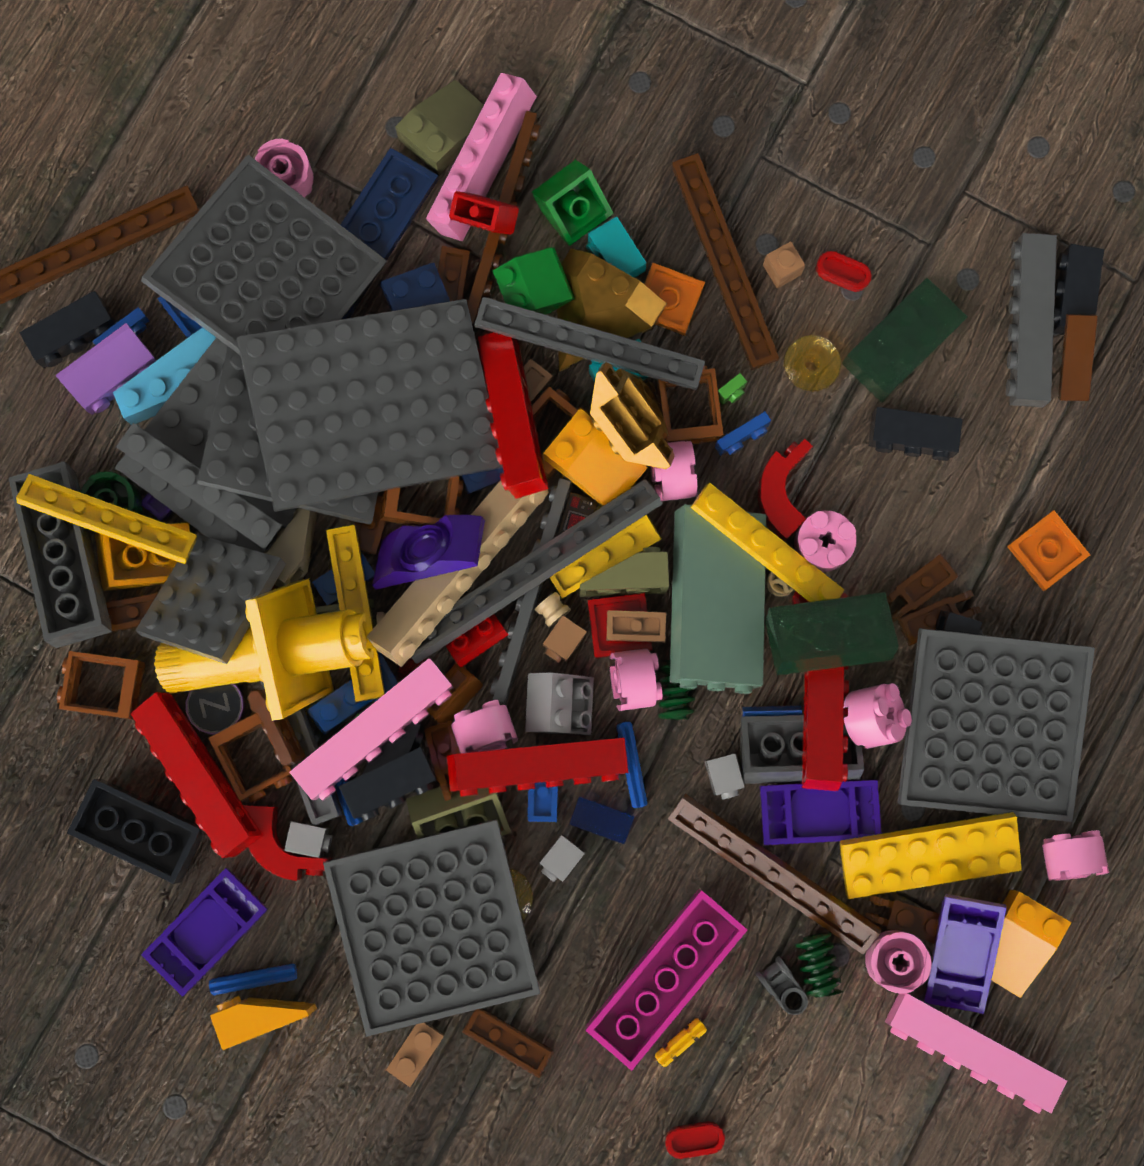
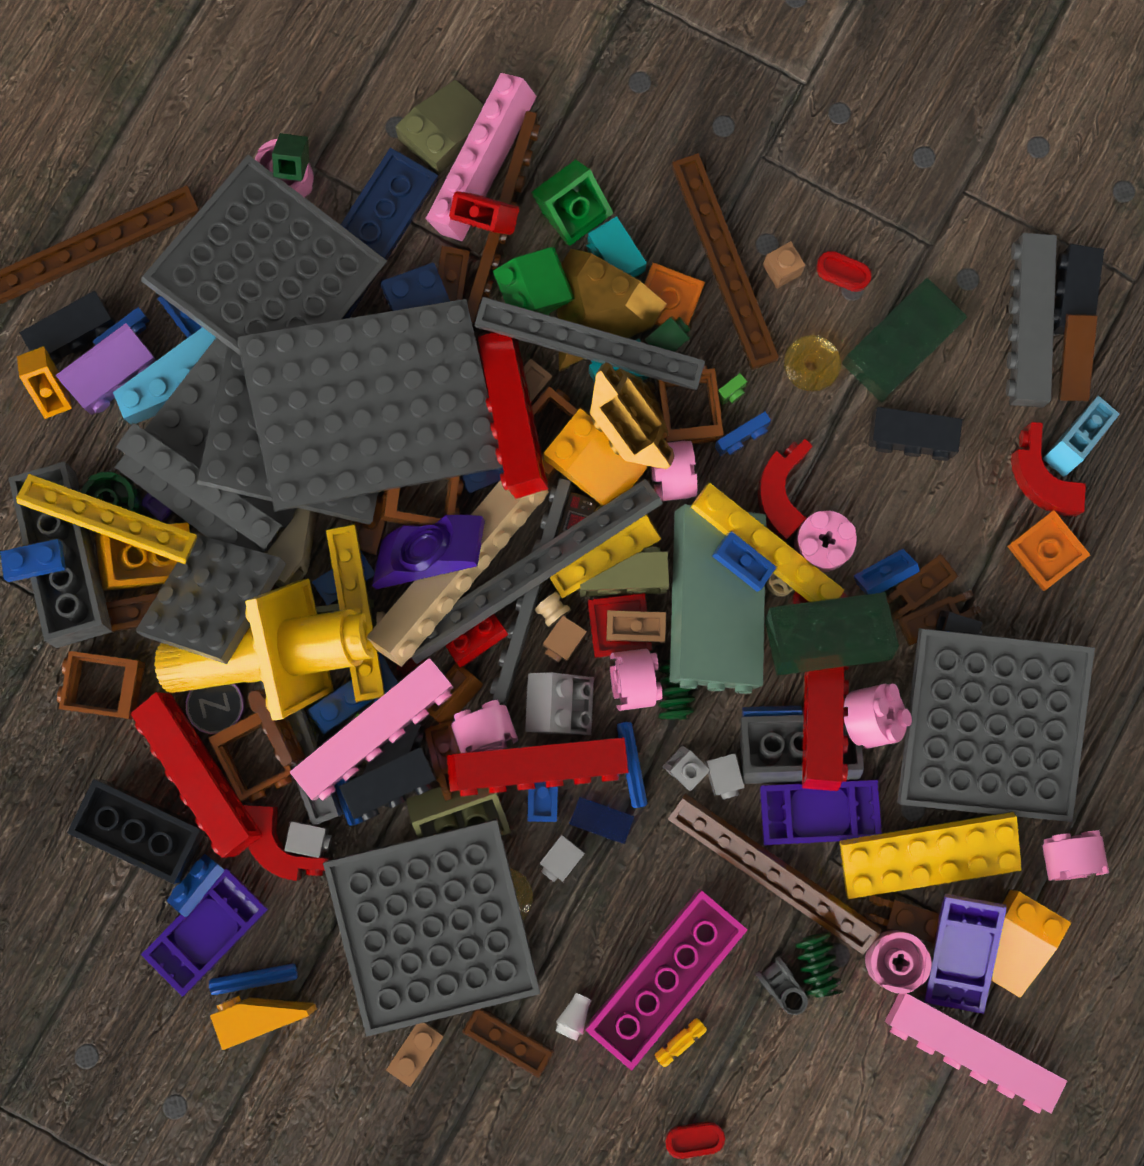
(32, 560): none -> blue plate
(40, 380): none -> light orange brick
(195, 885): none -> blue plate
(290, 157): none -> dark green brick
(573, 1019): none -> white cone
(670, 334): none -> dark green brick
(686, 768): none -> light grey bracket
(744, 561): none -> blue plate
(887, 573): none -> blue plate
(1038, 483): none -> red arch
(1081, 437): none -> medium azure slope

